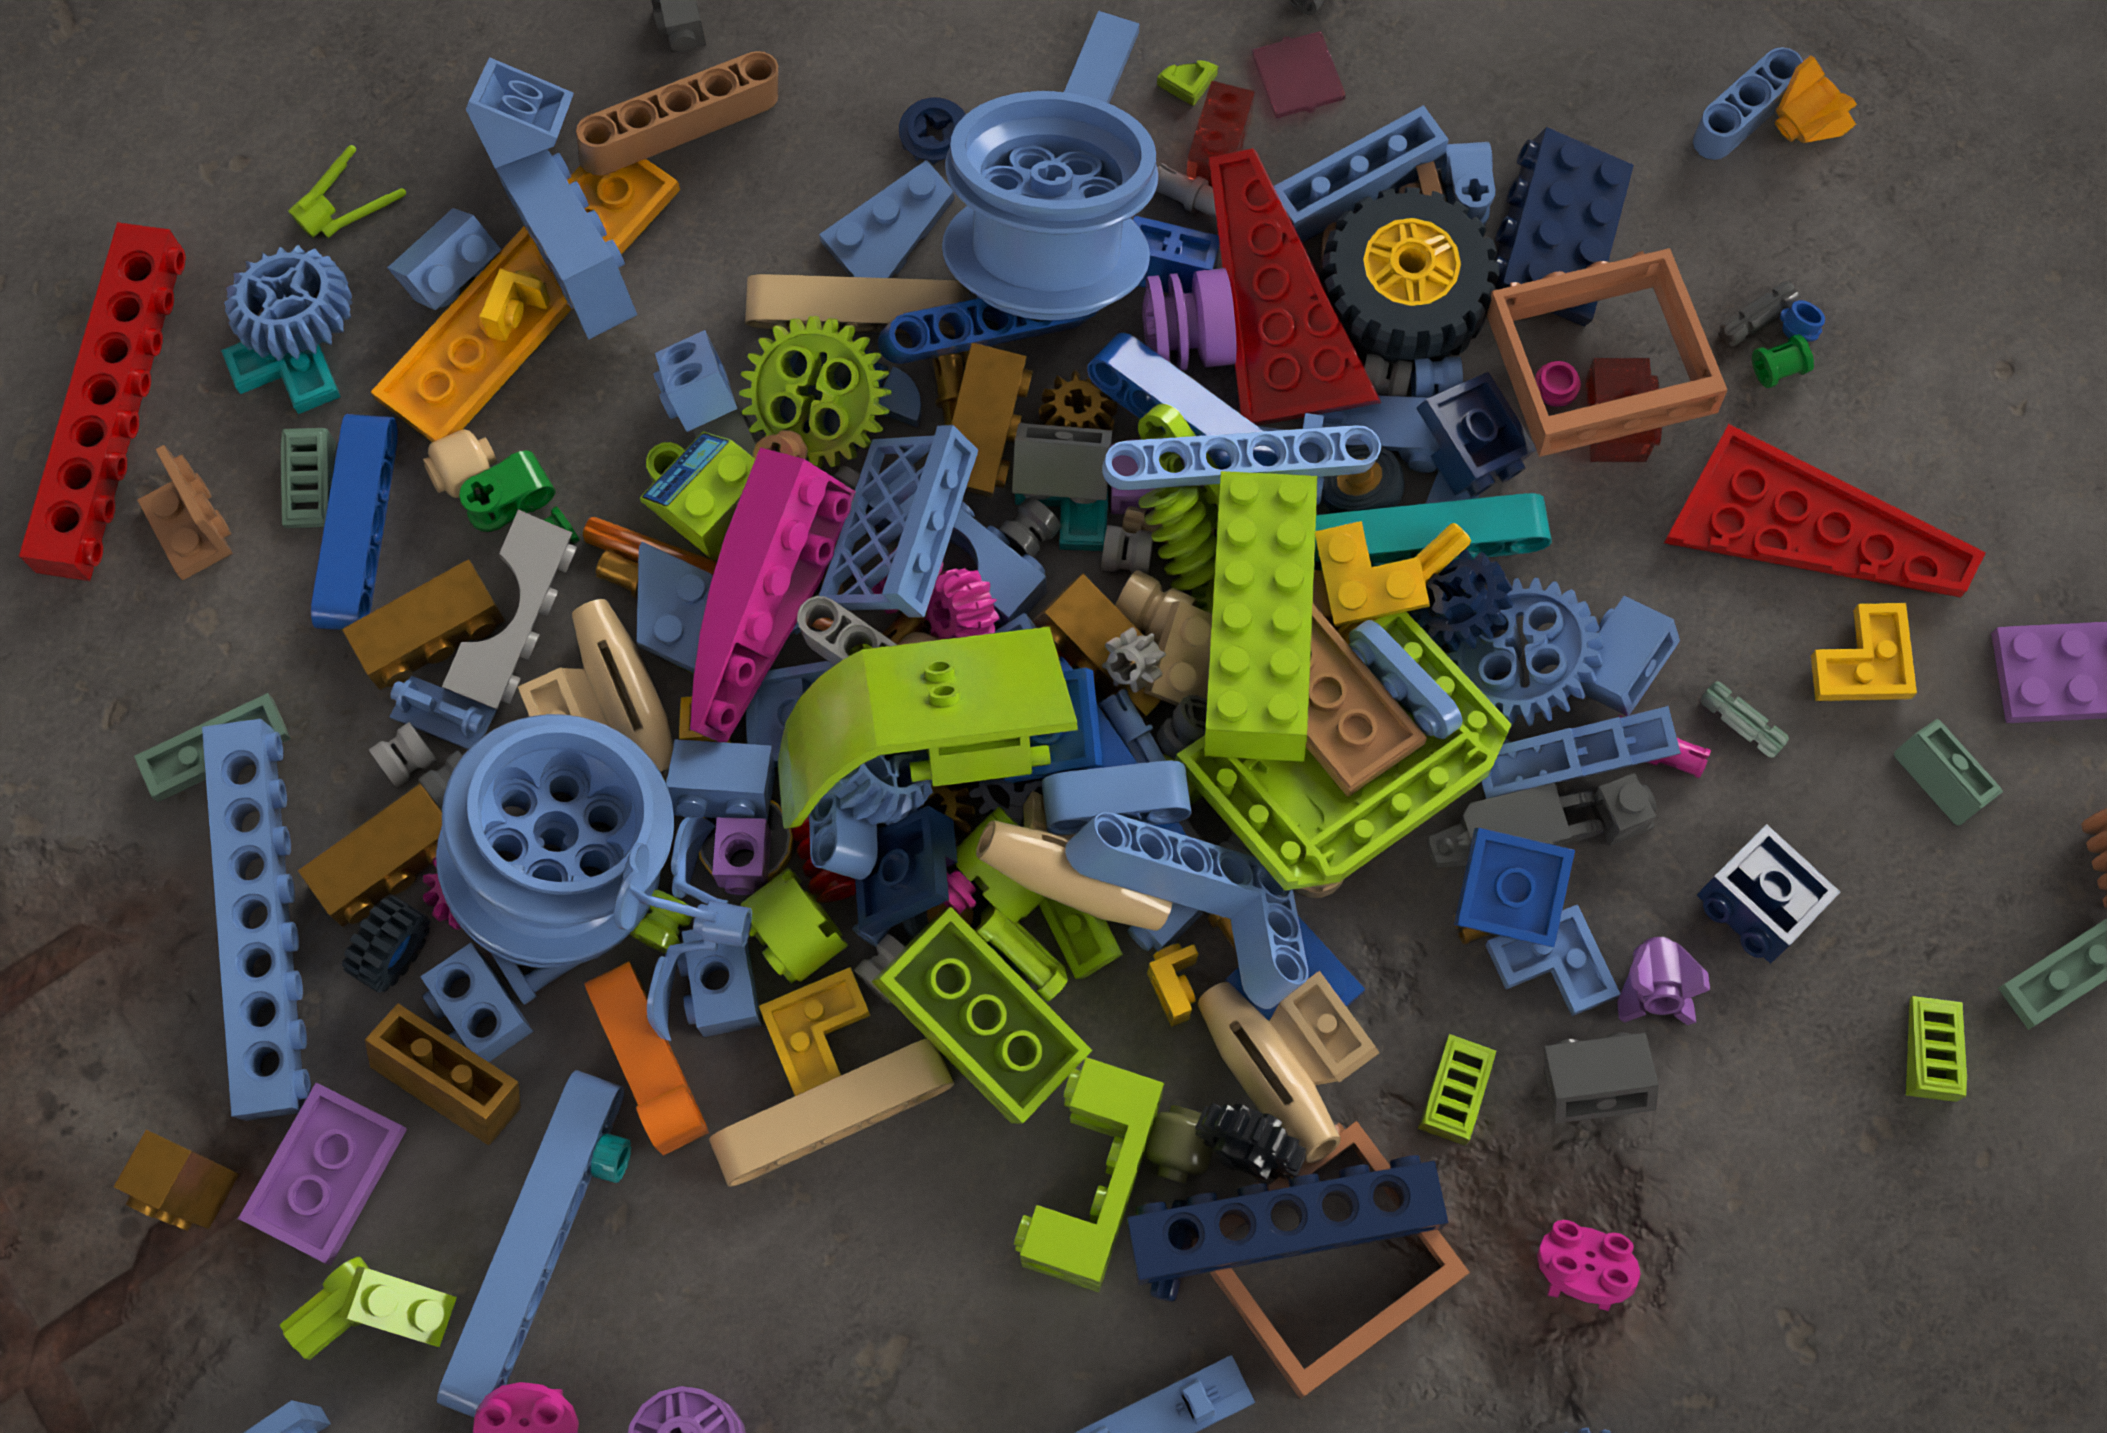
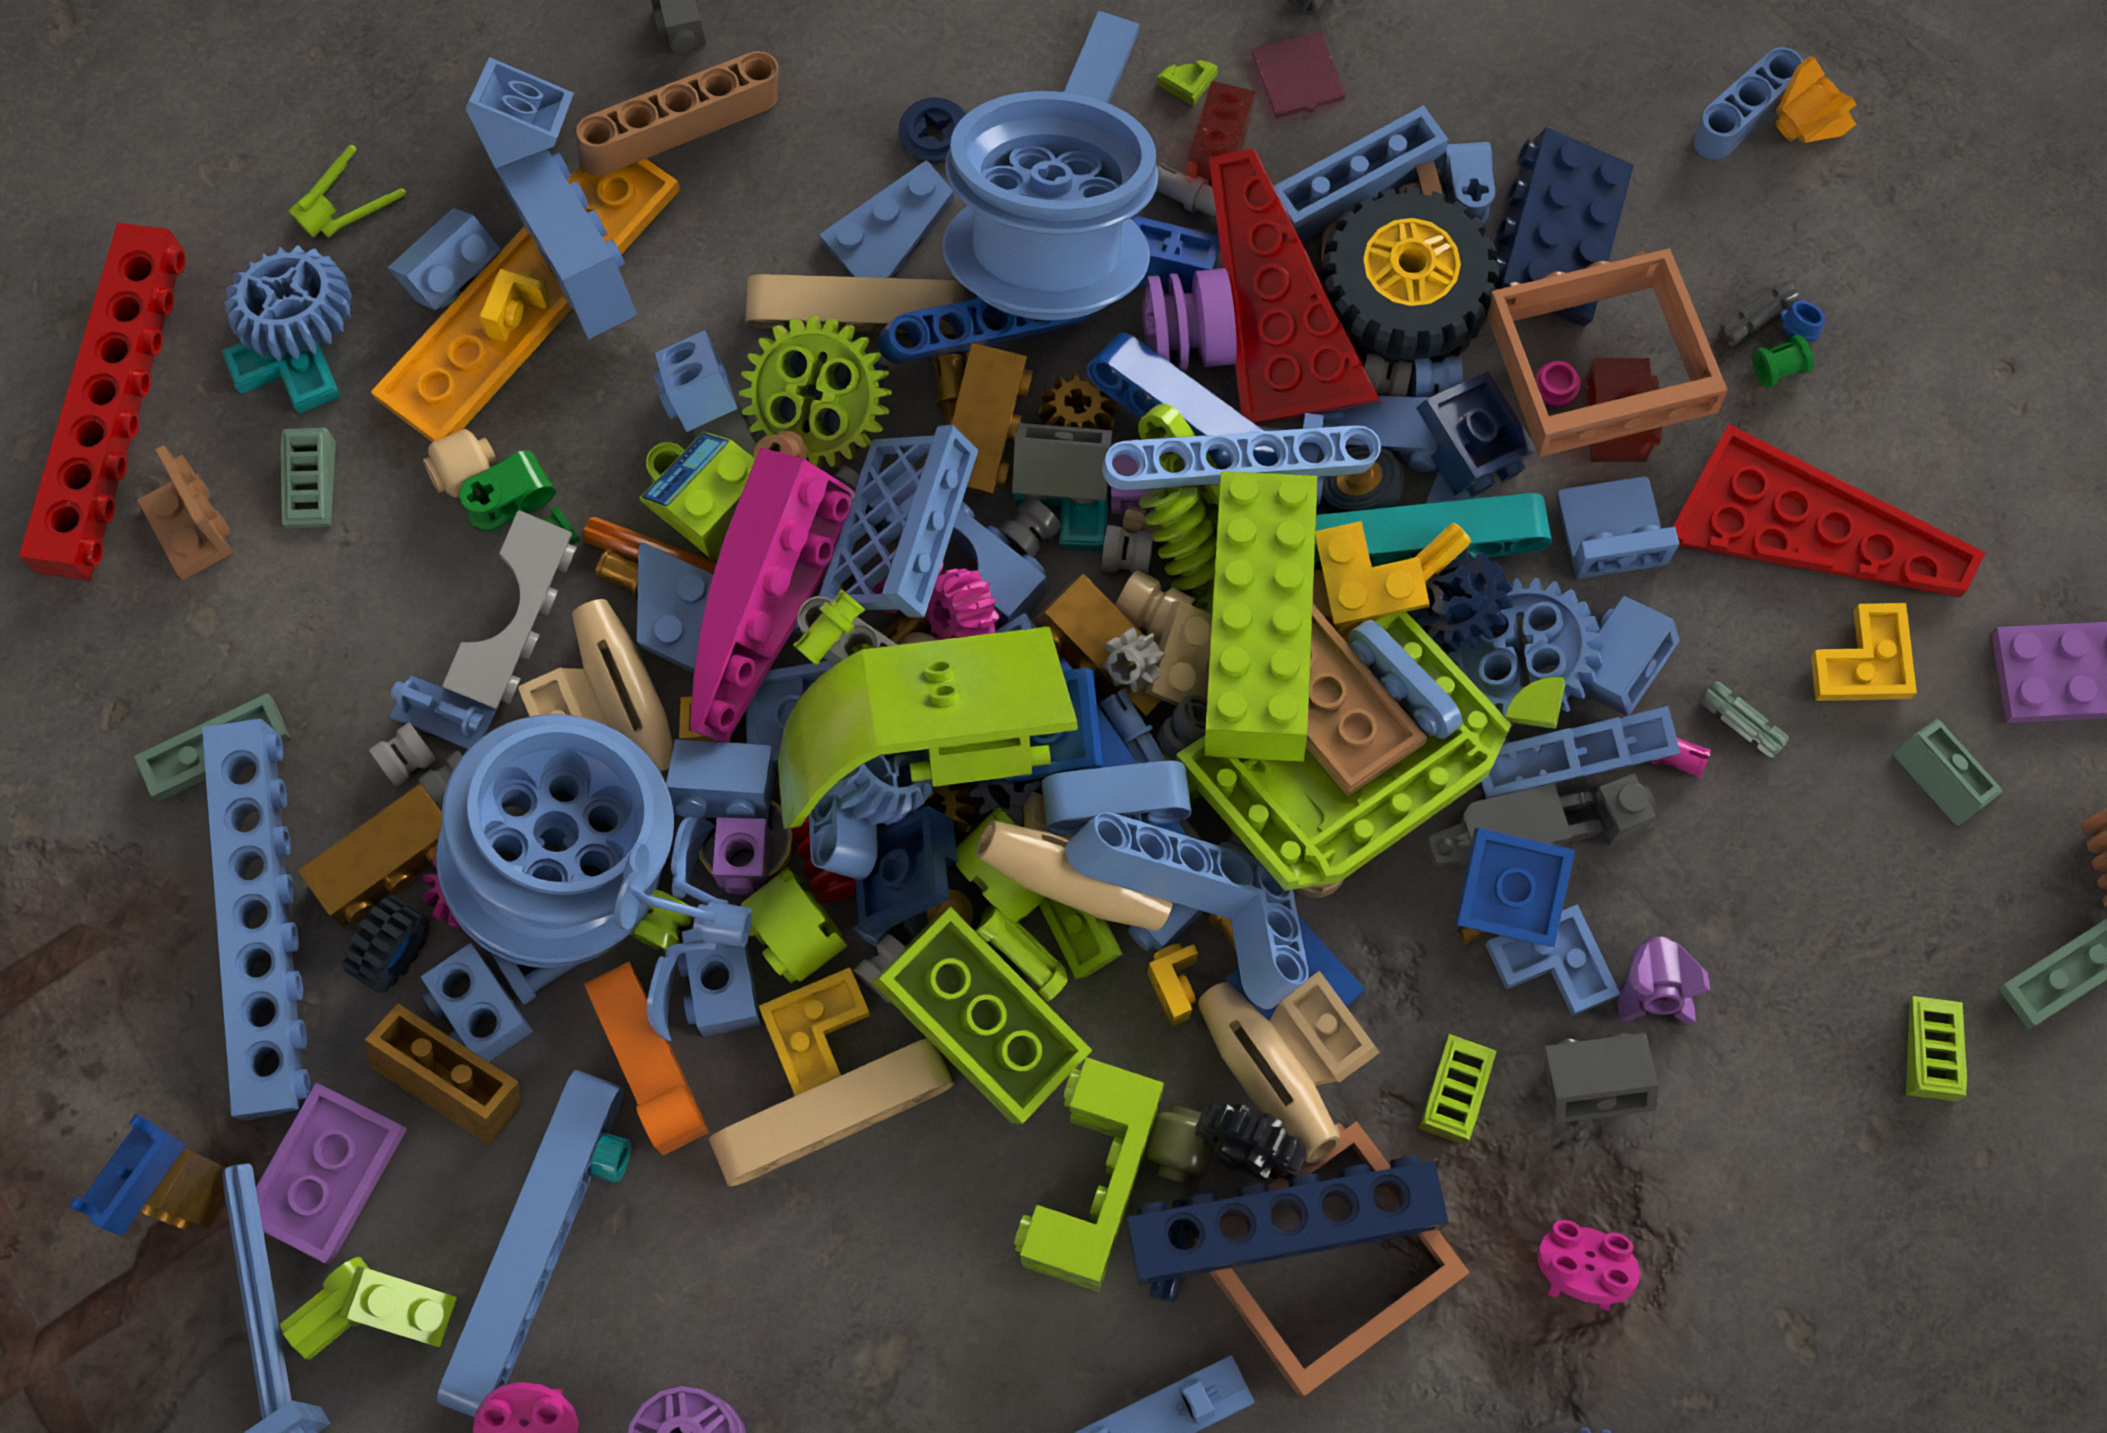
(129, 1176): none -> blue hinge
(256, 1288): none -> medium blue axle
(354, 521): blue beam -> none
(423, 625): pearl gold brick -> none
(829, 626): none -> lime pin
(905, 399): medium blue tile -> none
(960, 892): dark pink plate -> none
(1538, 703): none -> lime tile
(1614, 528): none -> medium blue bracket
(1767, 895): dark blue plate -> none

